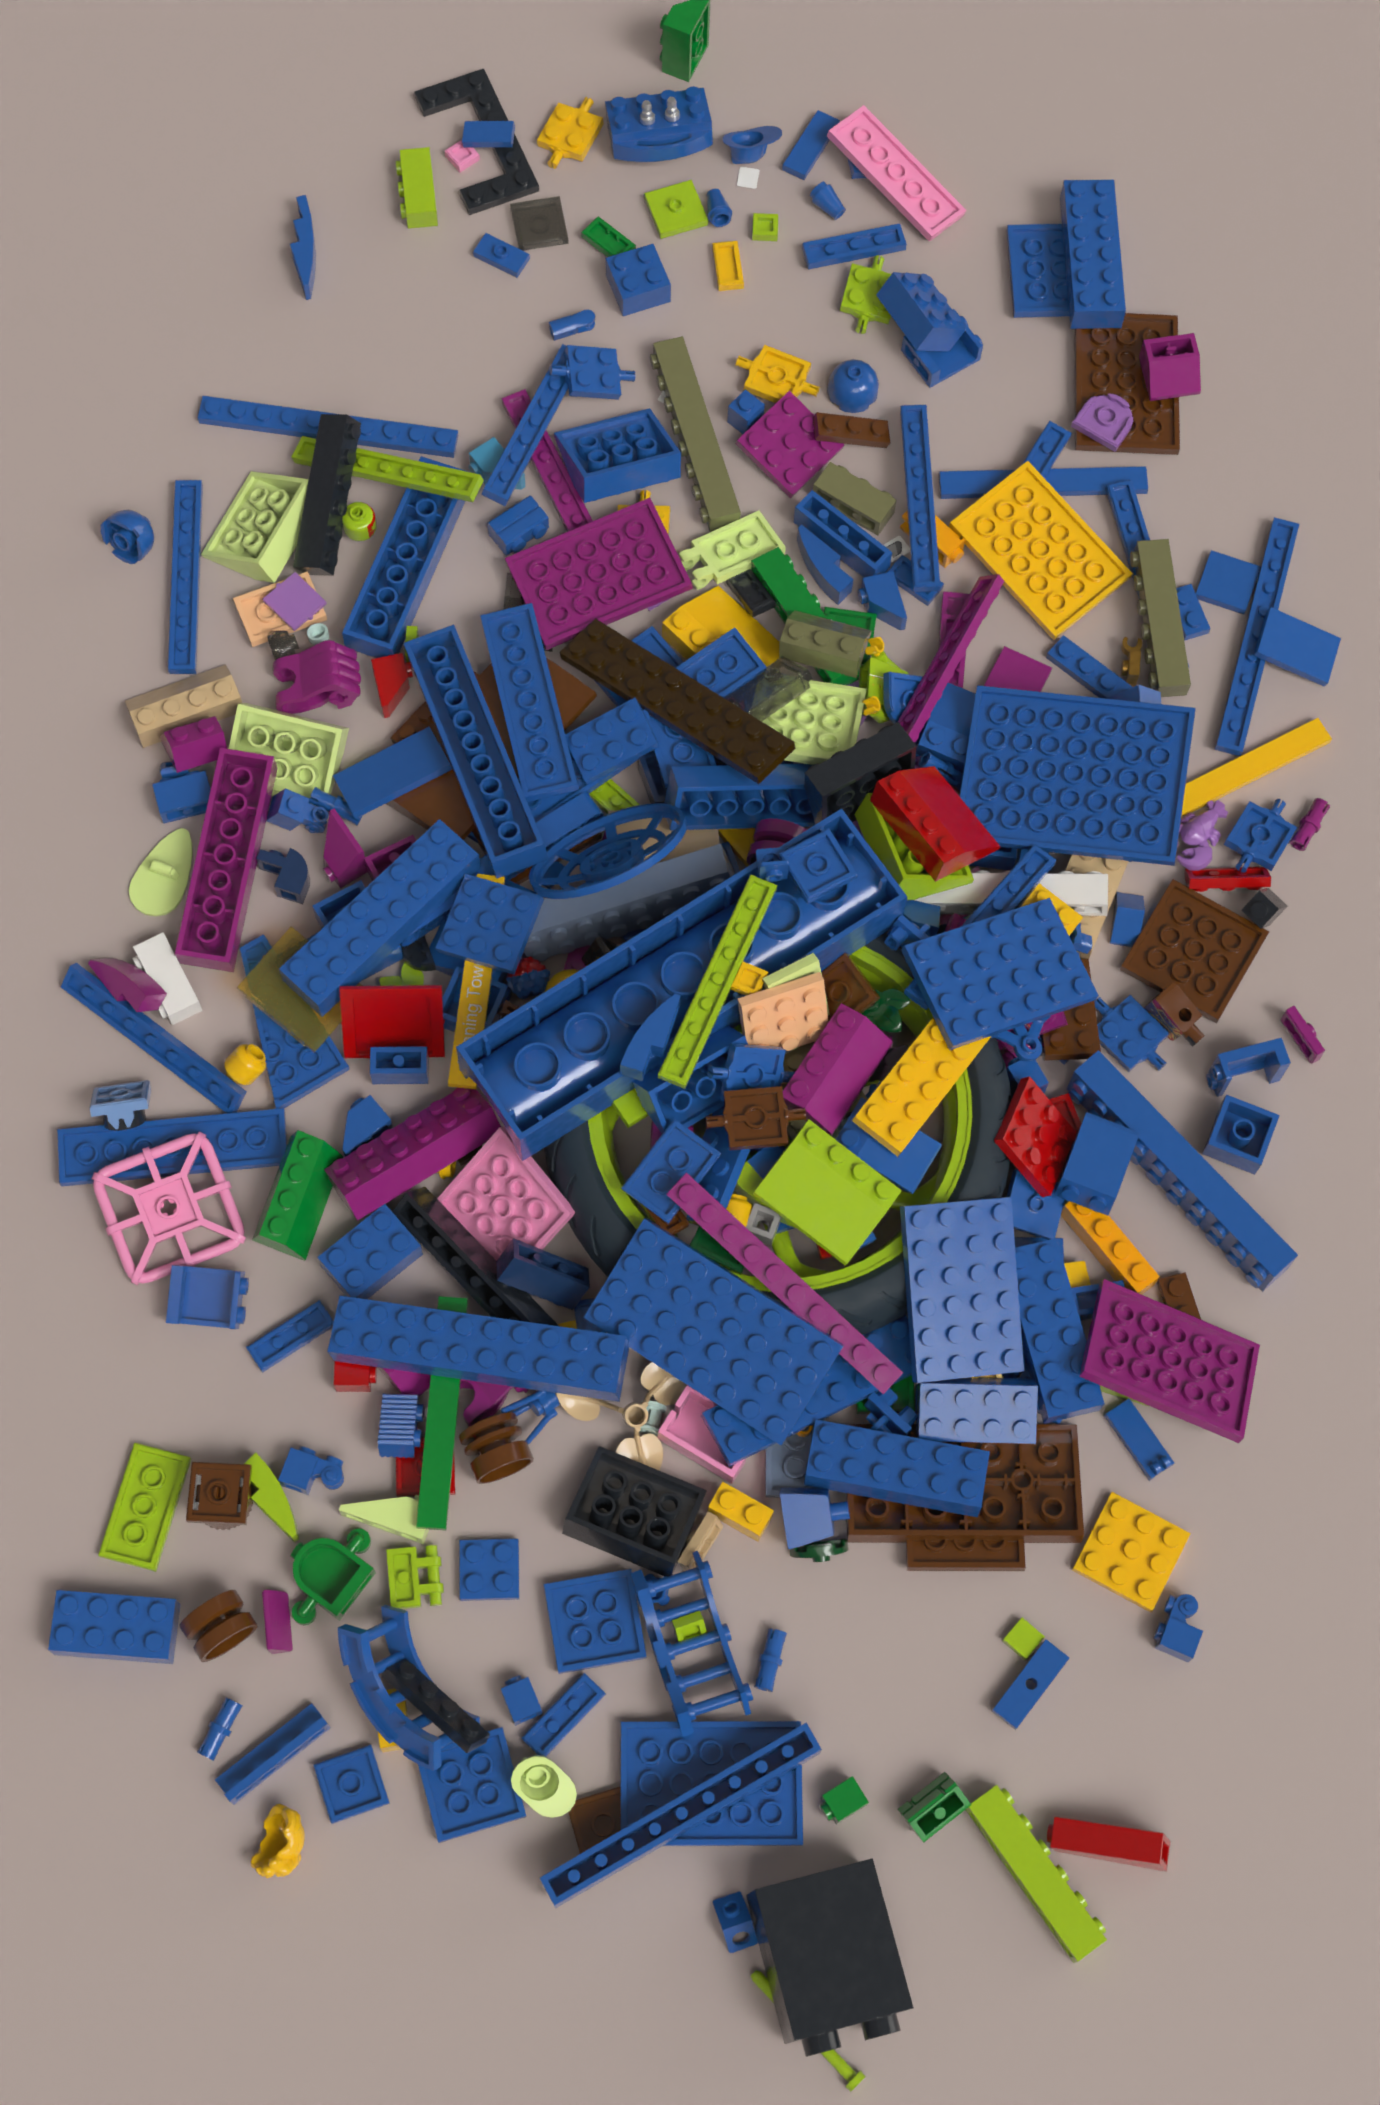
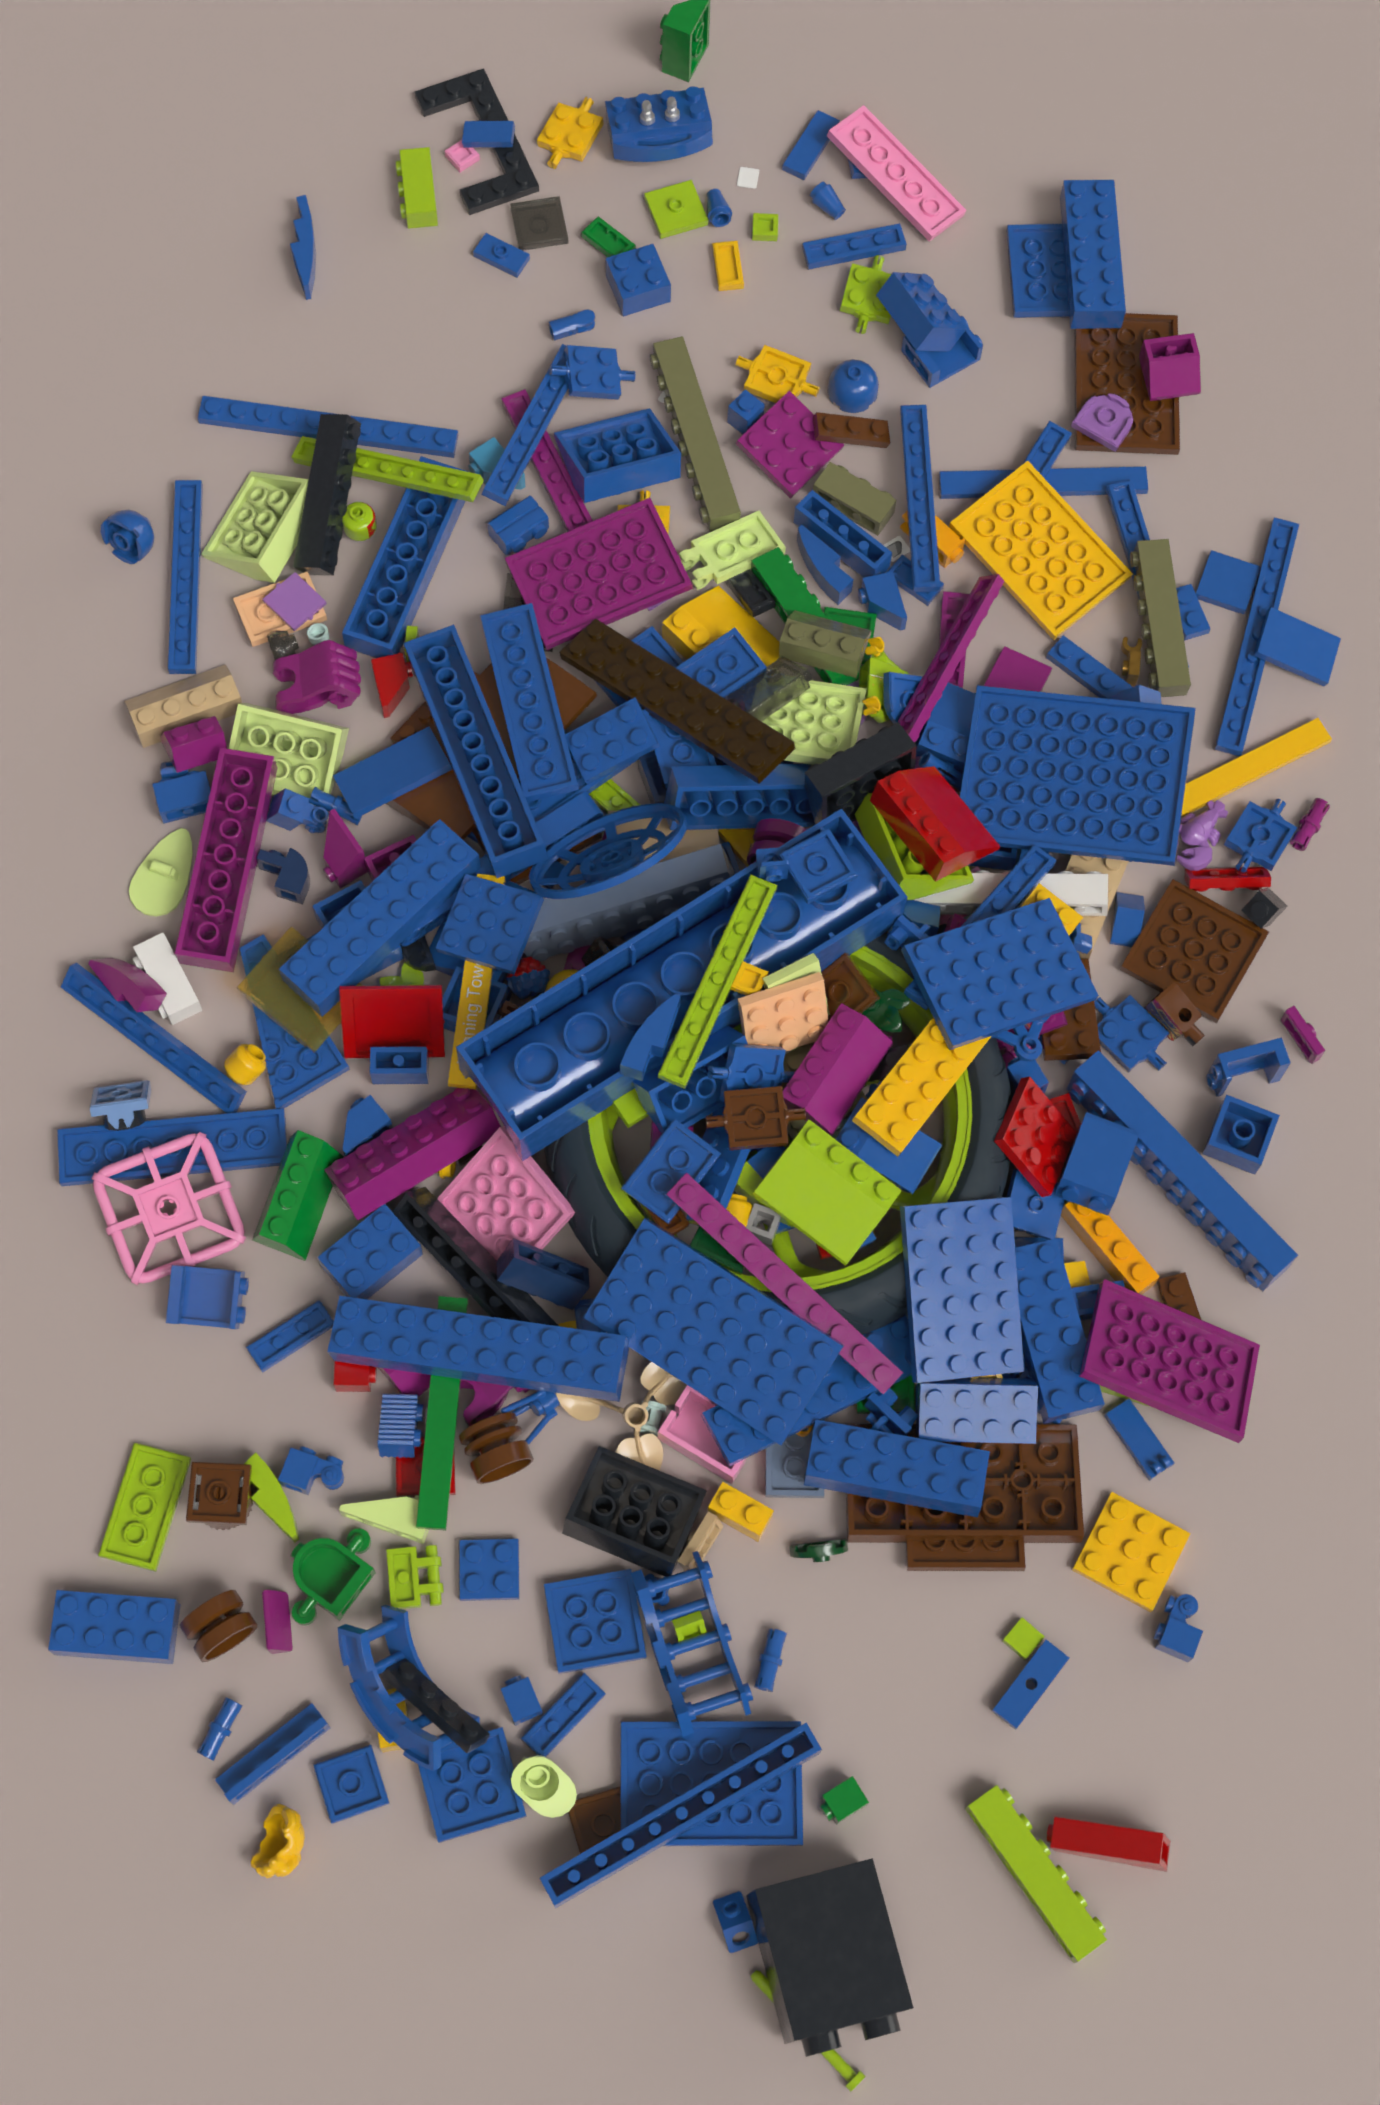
(751, 144): blue piece -> none
(810, 1515): torso -> none
(934, 1807): green brick -> none

